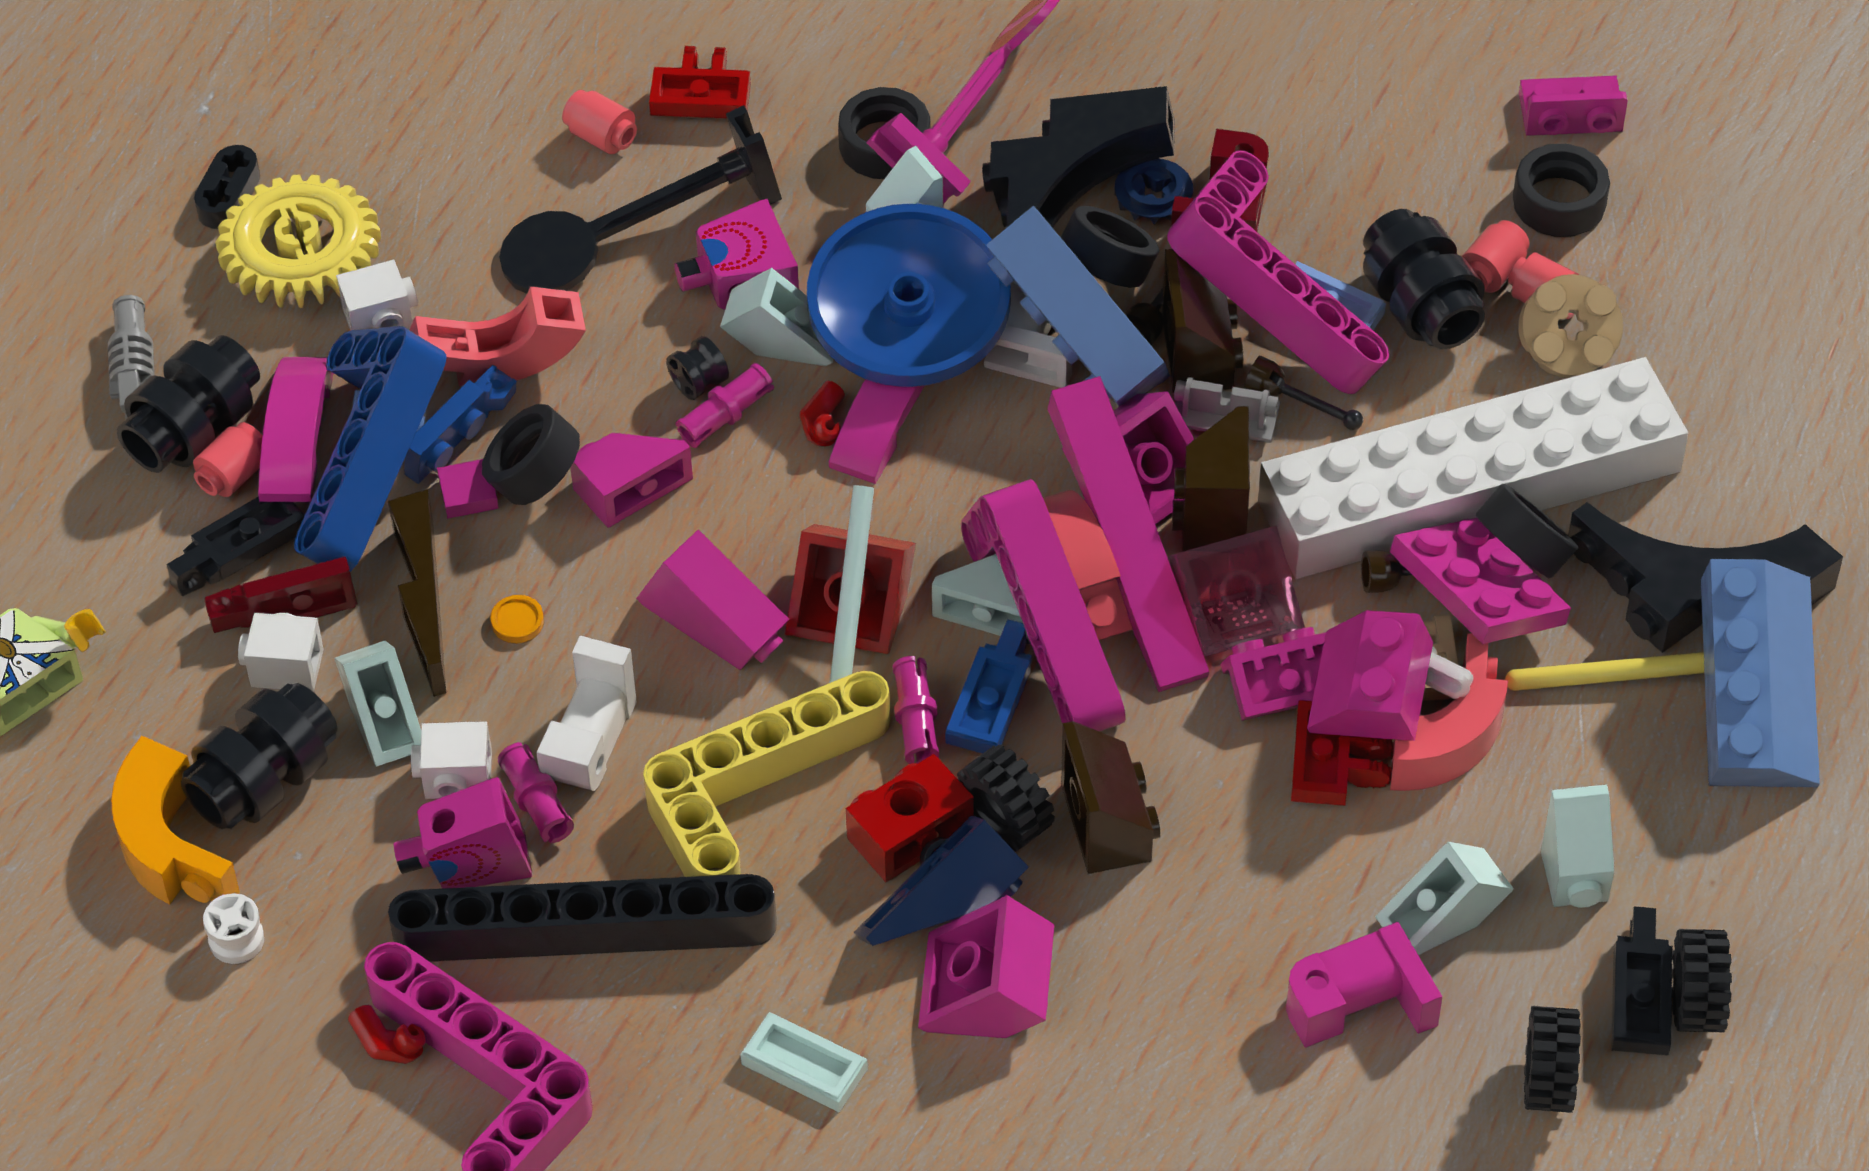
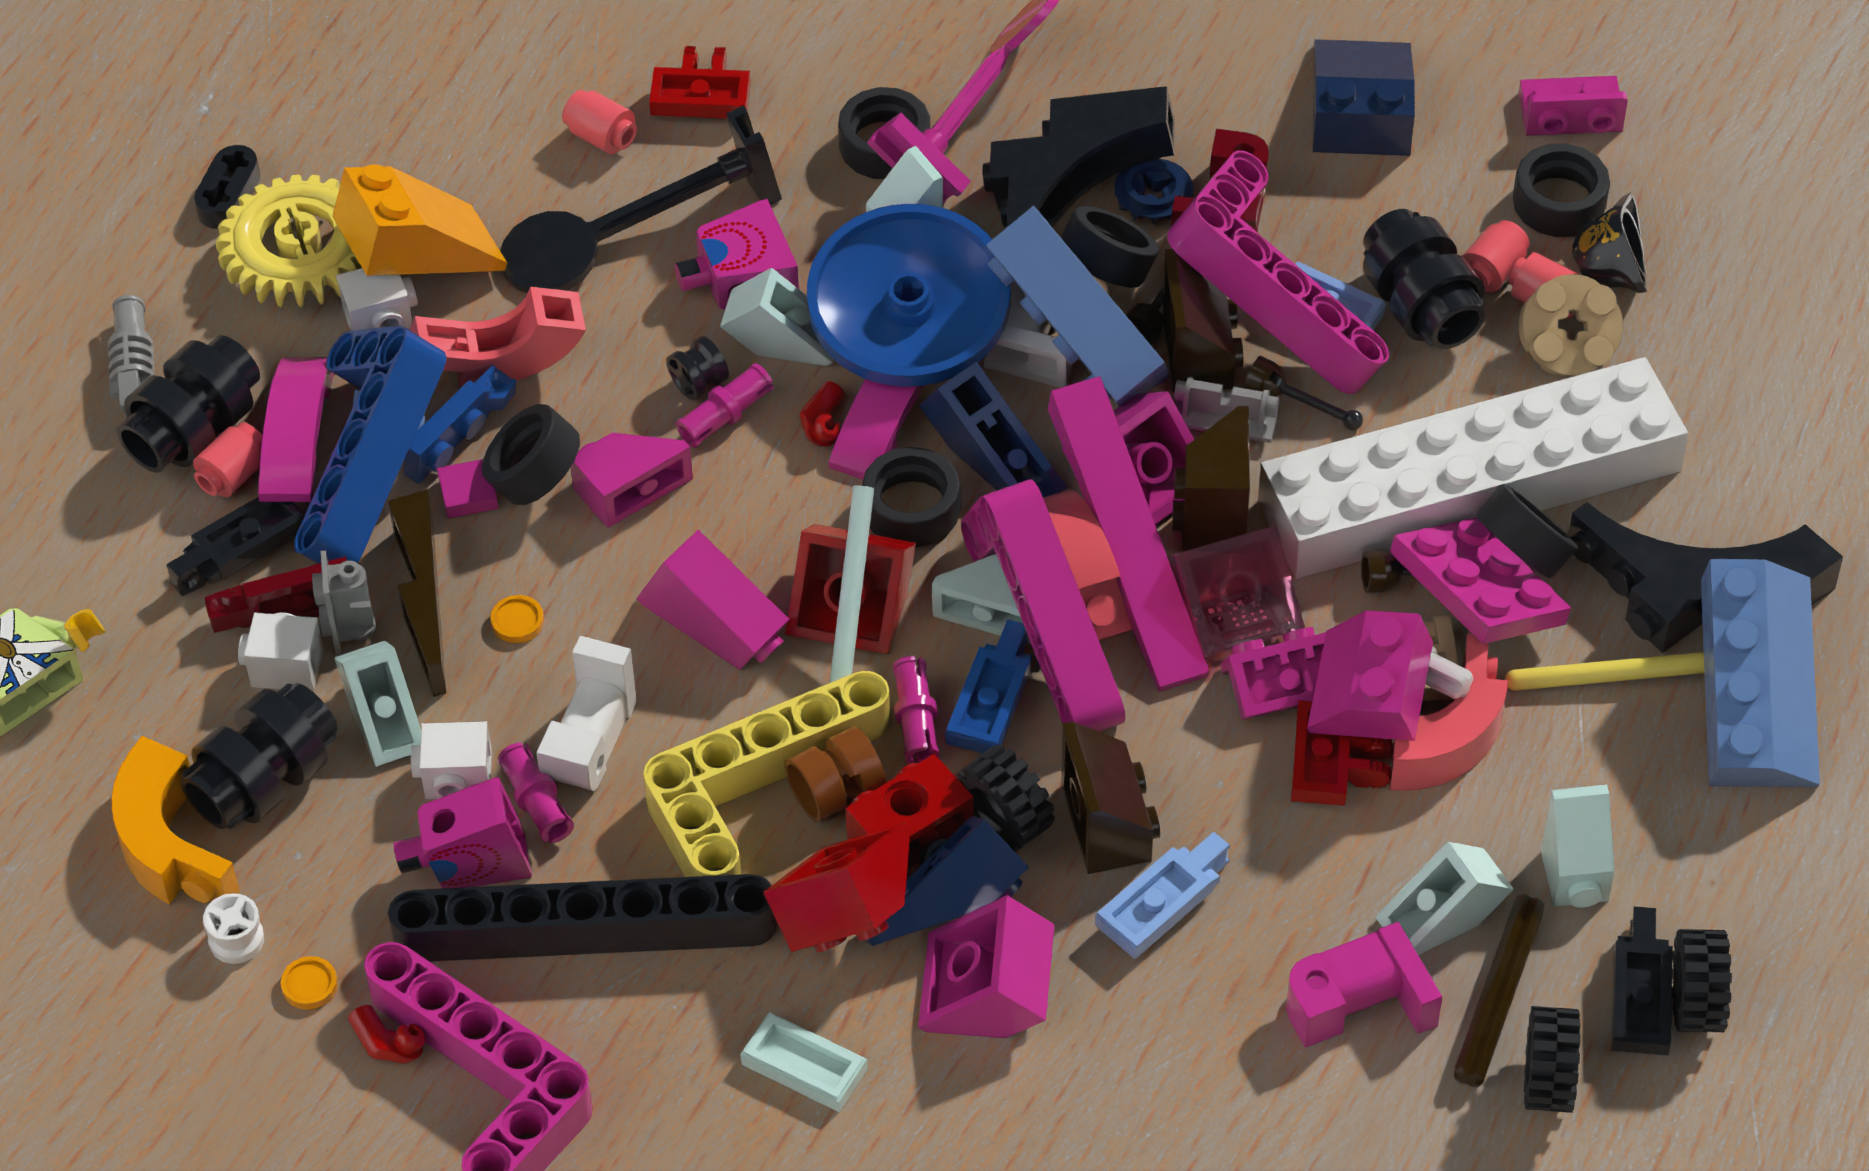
(309, 982): none -> light orange piece
(343, 602): none -> light grey hinge
(410, 226): none -> light orange slope
(830, 776): none -> dark orange wheel
(843, 890): none -> red slope
(917, 466): none -> black tyre
(987, 433): none -> dark blue slope
(1163, 895): none -> light blue hinge
(1363, 97): none -> dark blue slope
(1498, 990): none -> dark brown axle
(1612, 248): none -> black hat

